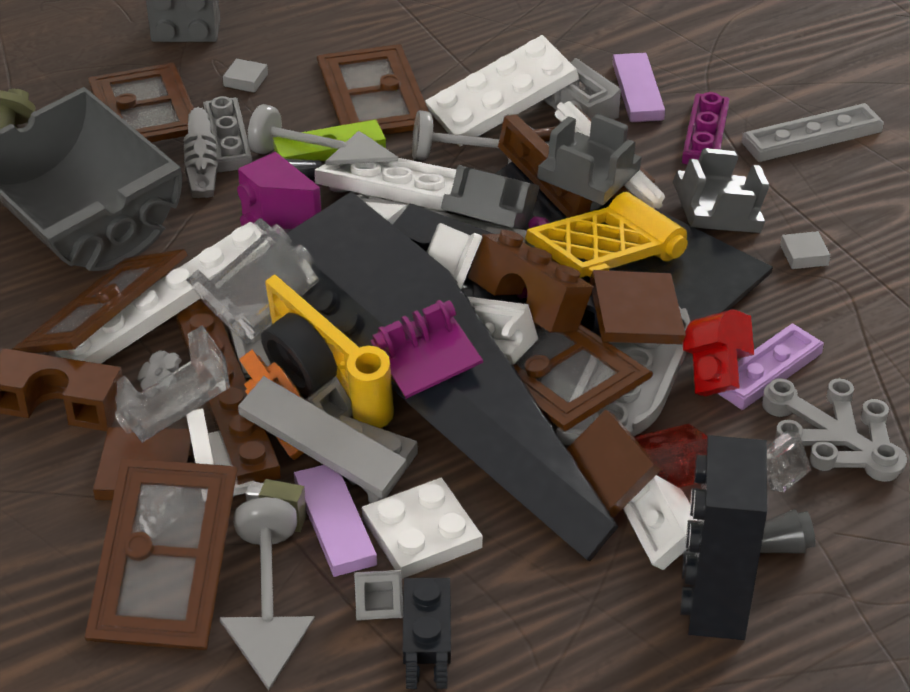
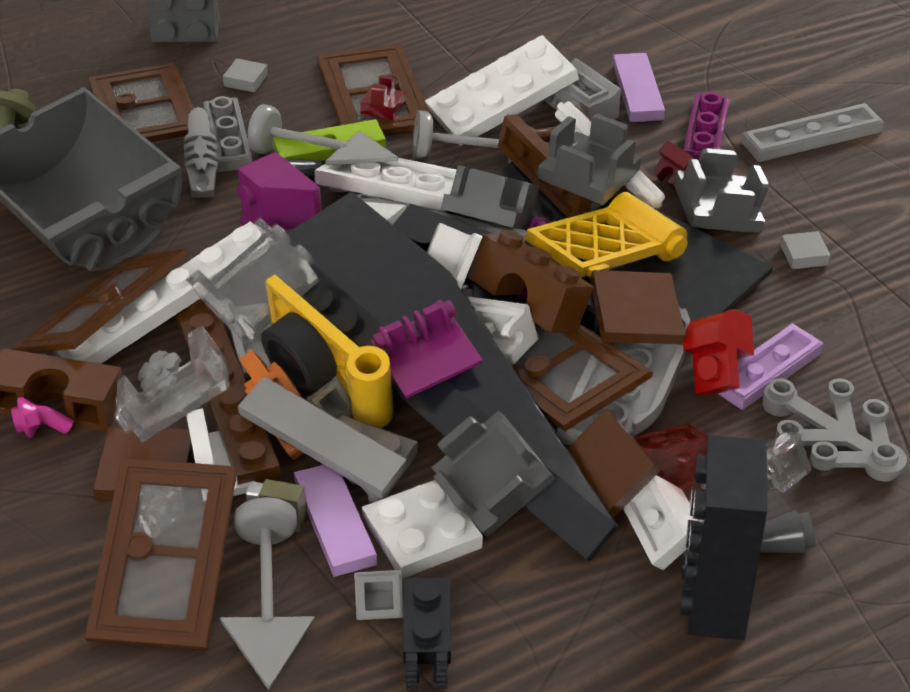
(29, 417): none -> dark pink plate
(383, 99): none -> dark red tile
(489, 471): none -> dark grey panel
(672, 160): none -> dark red tile

